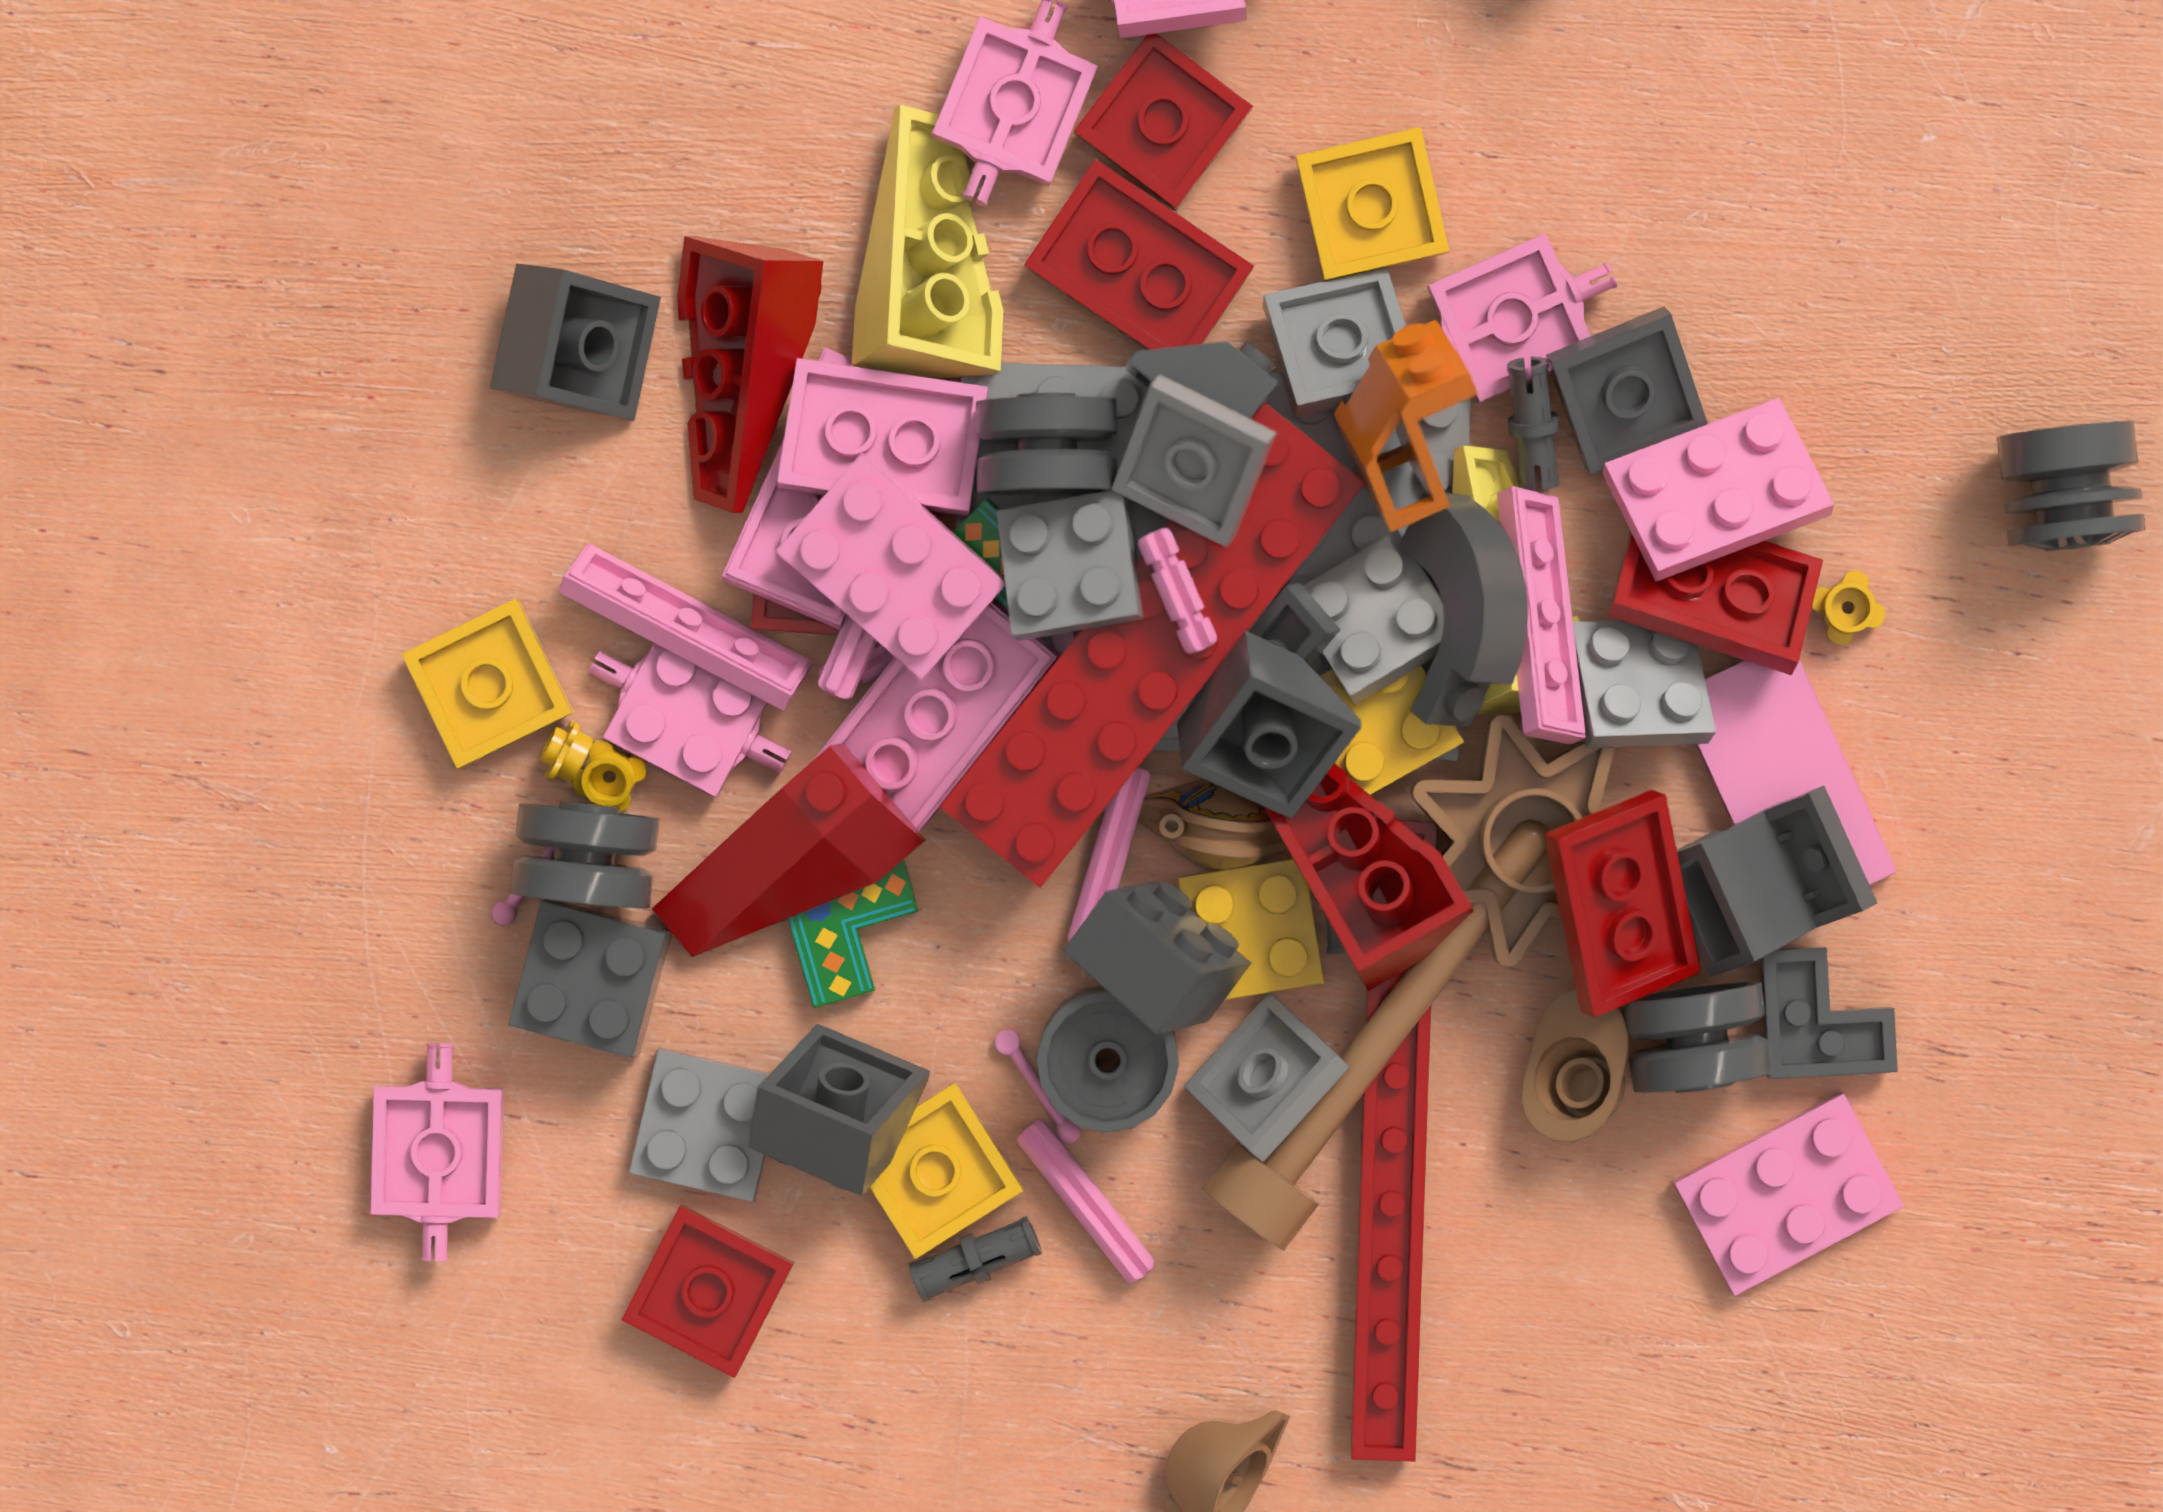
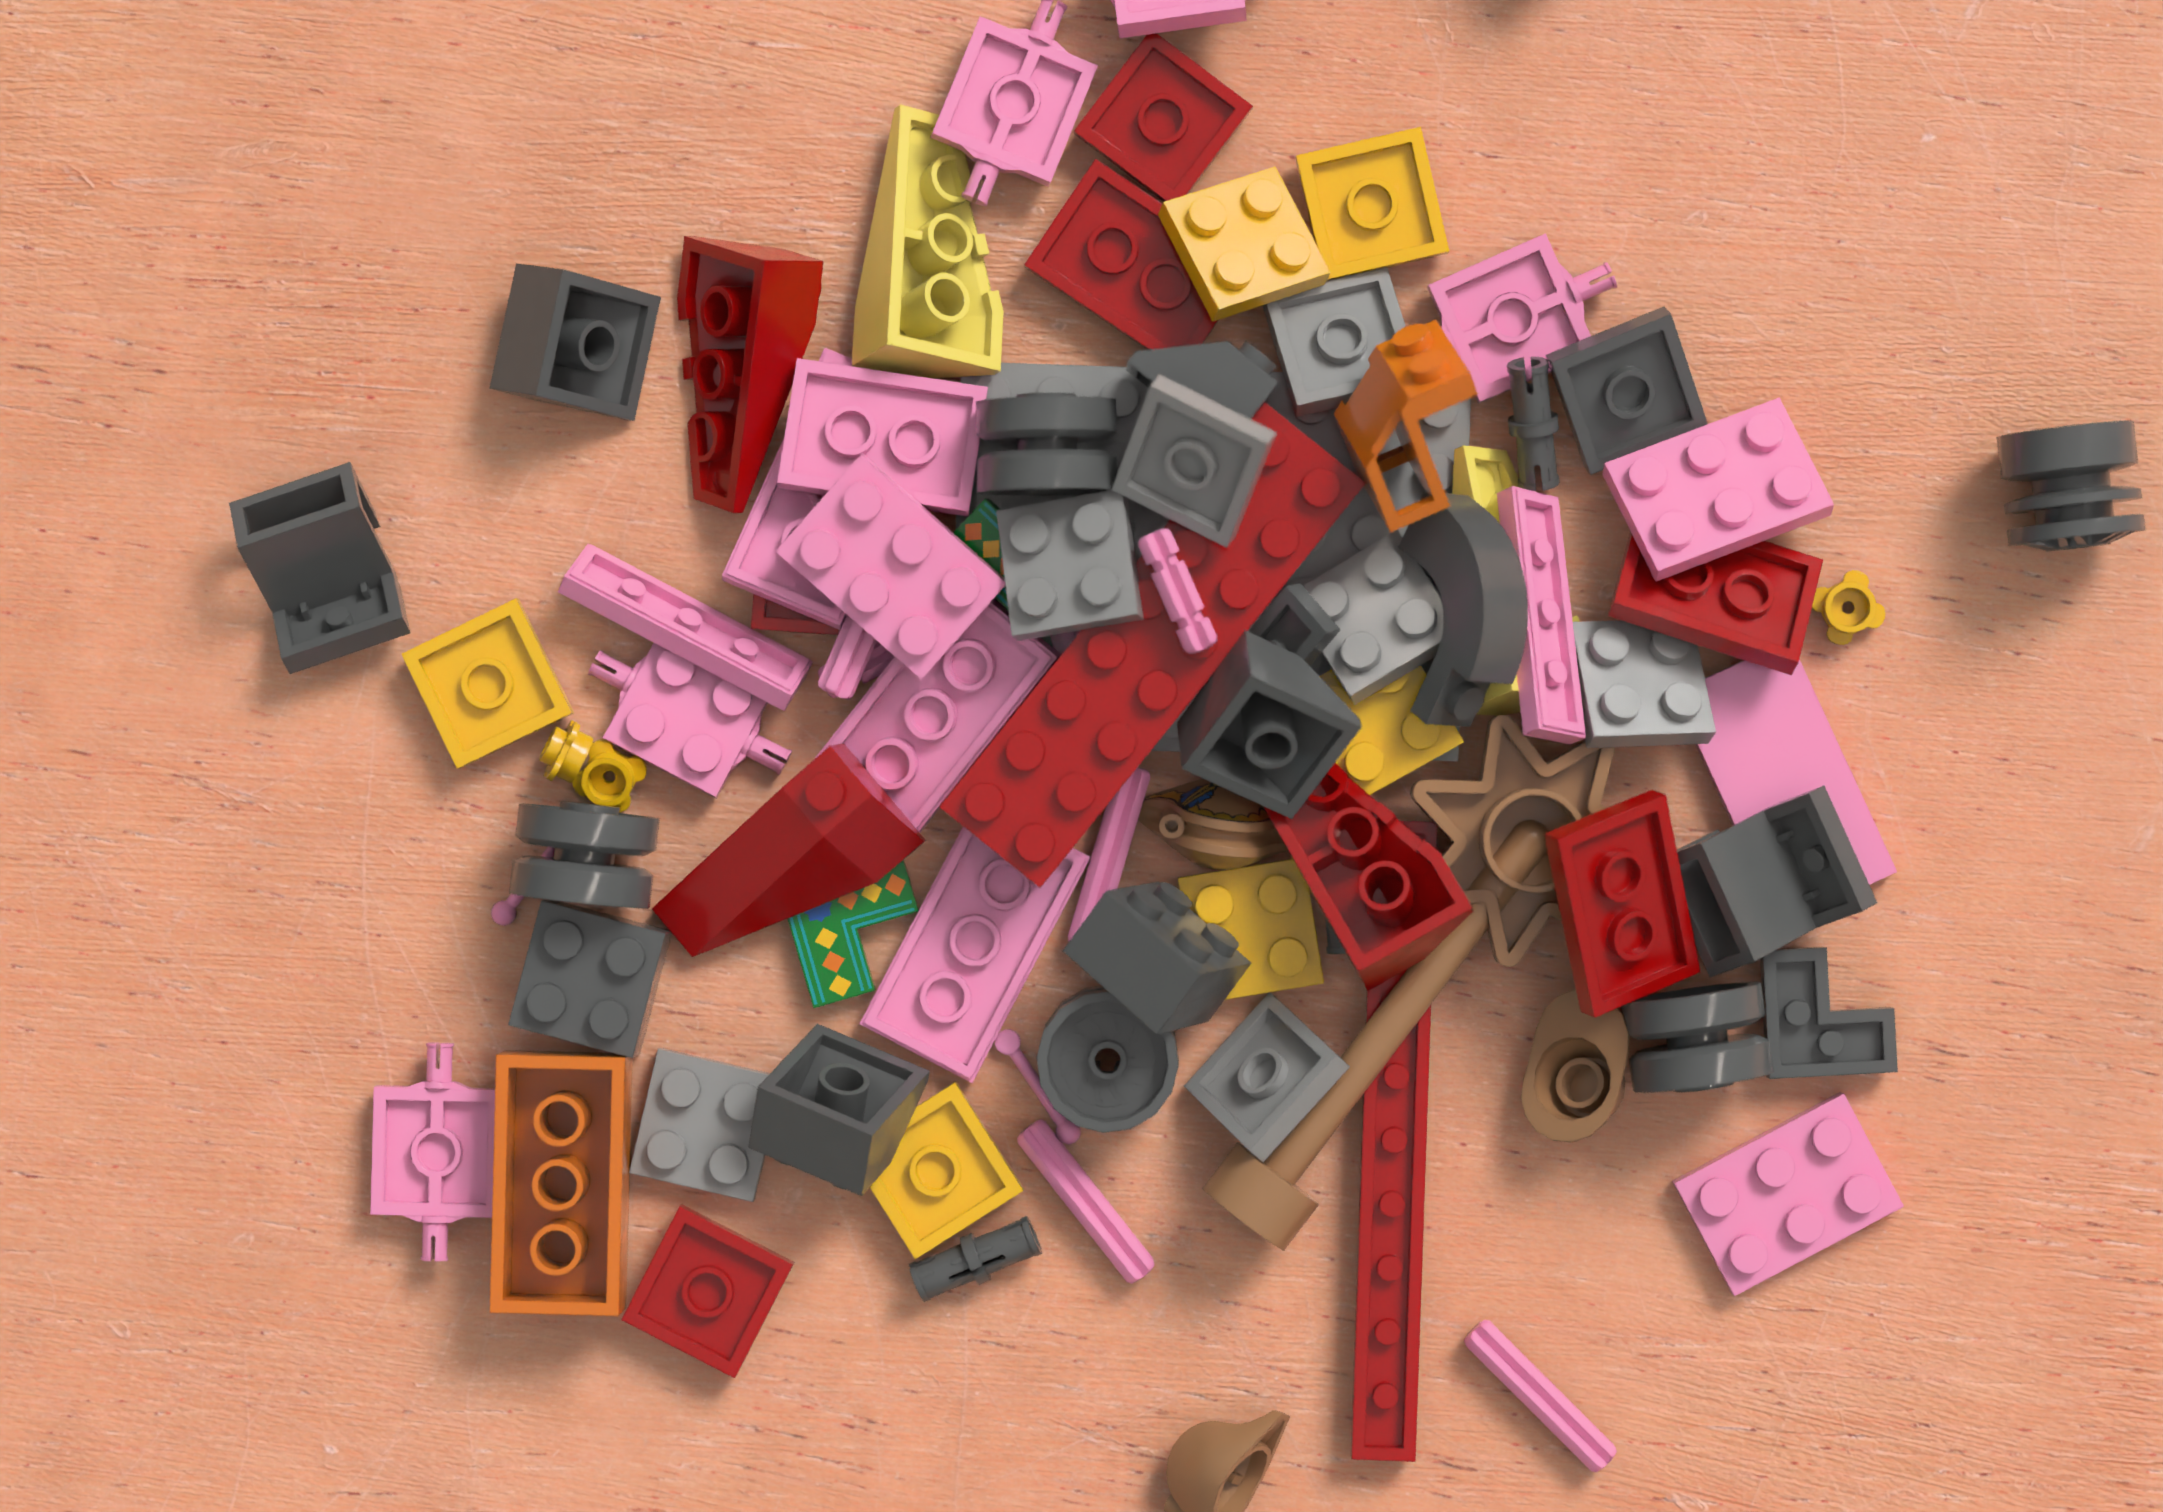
(320, 567): none -> dark grey piece
(561, 1183): none -> orange brick
(968, 955): none -> bright pink tile
(1244, 243): none -> yellow plate
(1540, 1396): none -> bright pink axle

